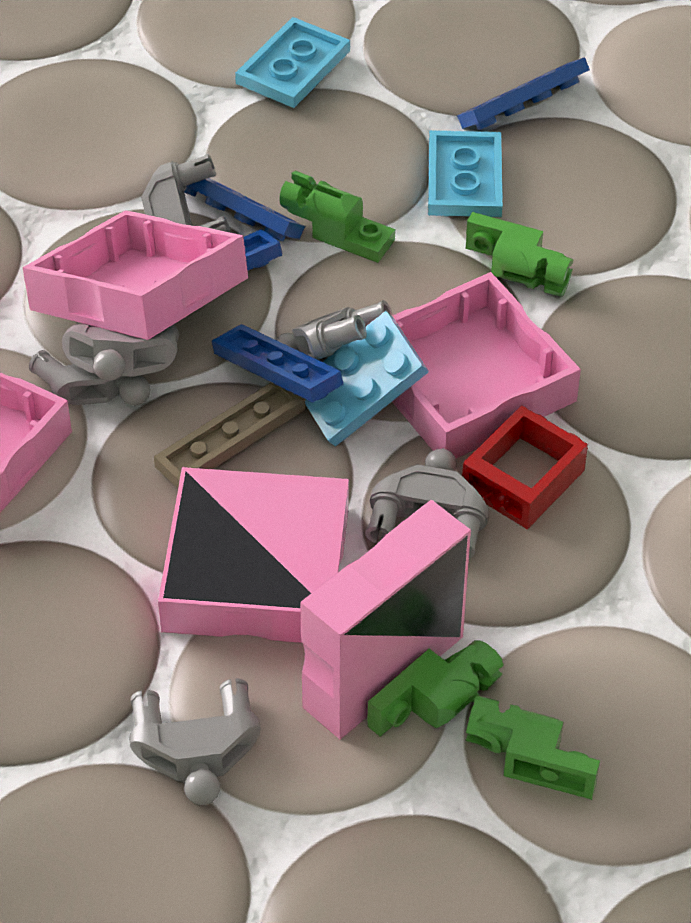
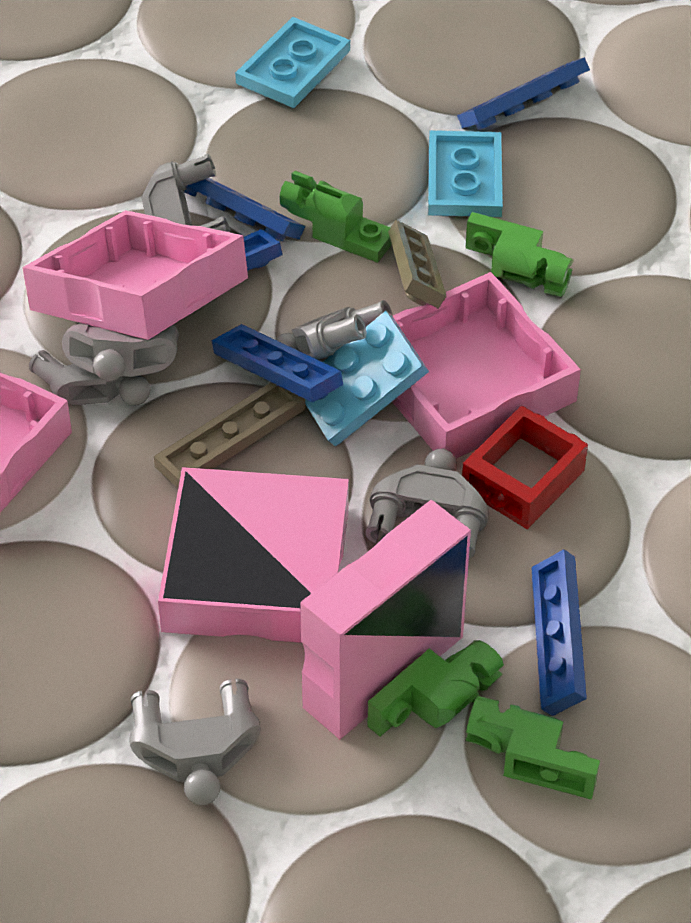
(417, 265): none -> dark tan plate
(558, 633): none -> blue plate

